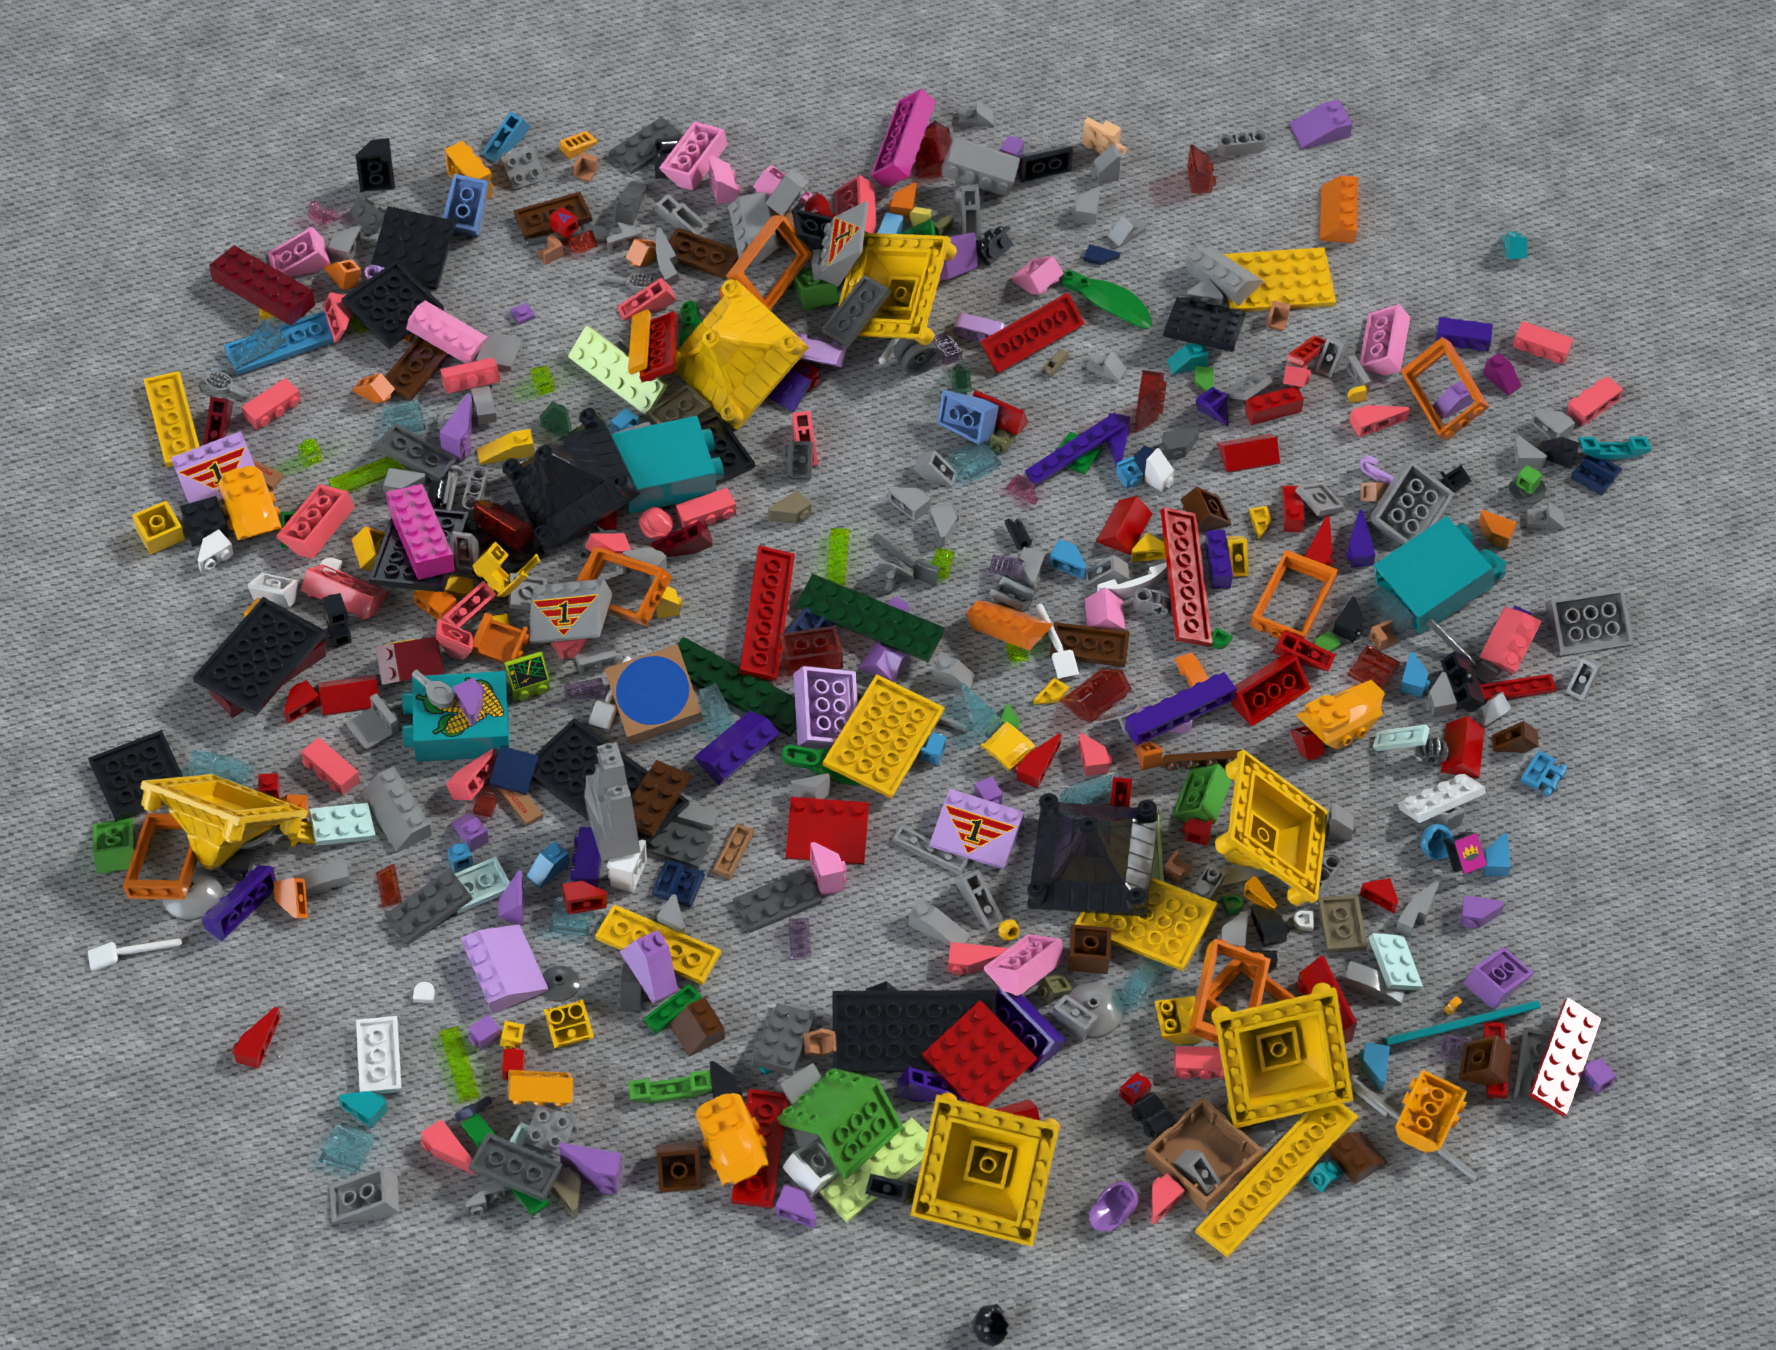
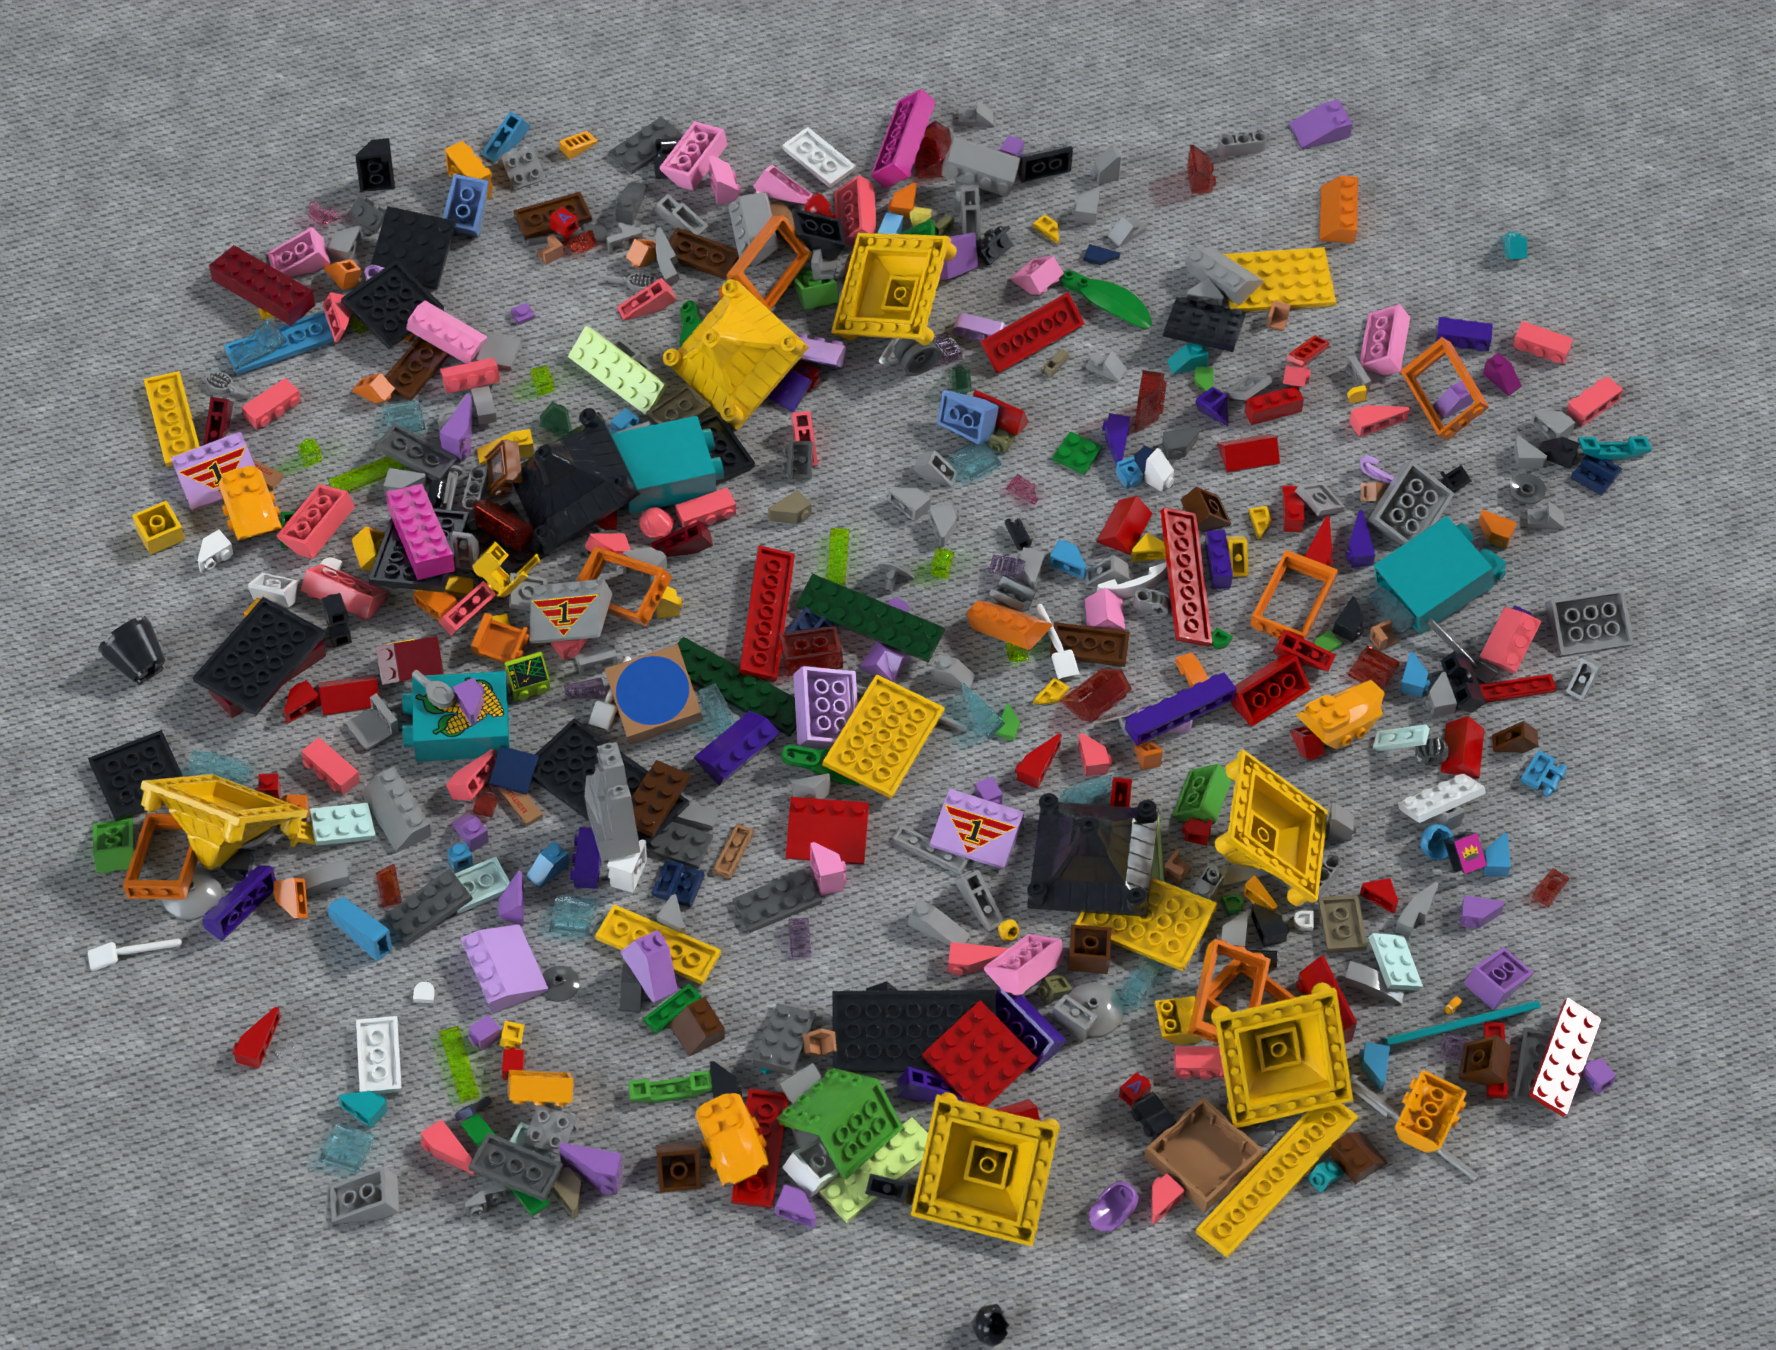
(134, 650): none -> black cone
(203, 519): black brick -> none
(361, 927): none -> dark azure slope
(454, 641): coral slope -> none
(503, 466): none -> dark orange window
(568, 1024): yellow slope -> none
(583, 897): red slope -> none
(585, 167): nougat panel -> none
(639, 342): light orange tile -> none
(661, 347): red plate -> none
(790, 188): light grey brick -> none
(819, 157): none -> white plate
(842, 244): light grey slope -> none
(855, 311): dark grey plate -> none
(922, 570): dark grey piece -> none
(933, 748): dark azure brick -> none
(1008, 746): yellow slope -> none
(1047, 227): none -> yellow tile
(1075, 449): dark purple plate -> none
(1101, 137): light nougat plate -> none
(1192, 760): reddish brown plate -> none
(1197, 1170): light grey slope -> none
(1331, 356): light grey slope -> none
(1494, 709): light grey slope -> none
(1529, 479): bright green plate -> none
(1550, 888): none -> clear red slope

